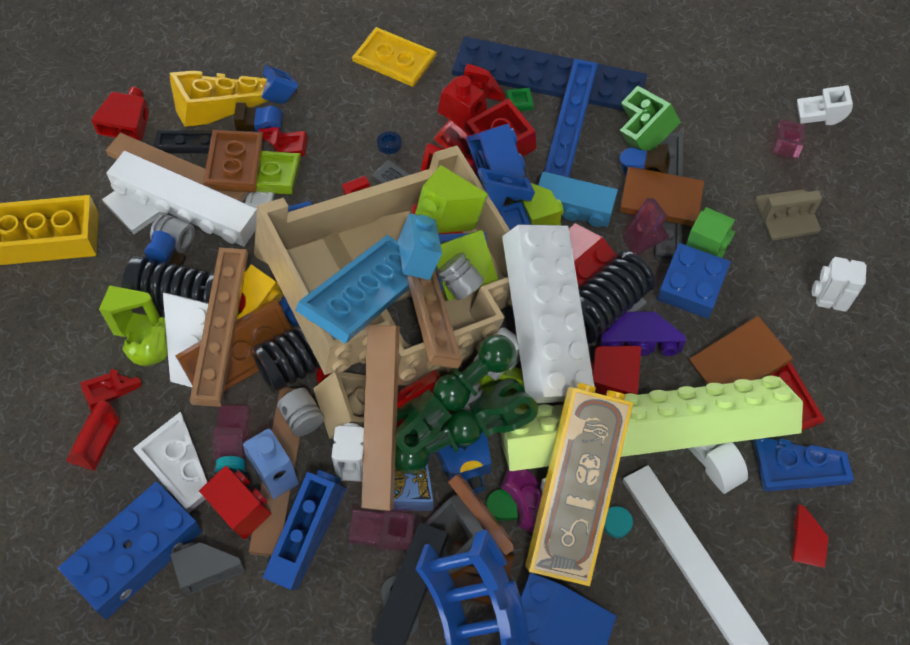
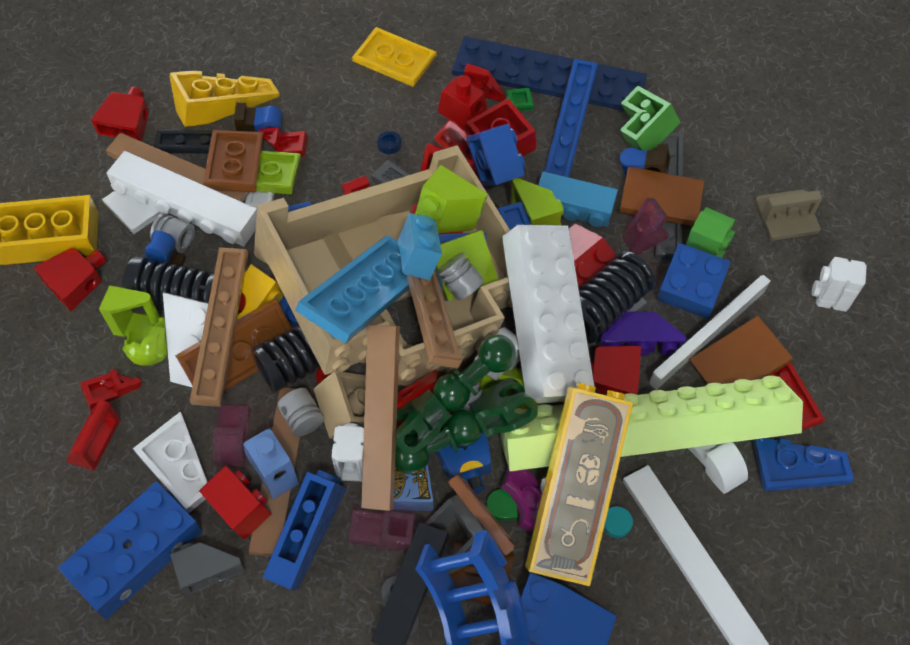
(71, 275): none -> red torso
(232, 462): teal tile -> none
(278, 85): blue slope -> none
(503, 185): blue slope -> none
(708, 332): none -> white tile
(789, 139): clear pink brick -> none
(810, 539): red slope -> none
(830, 107): white brick -> none

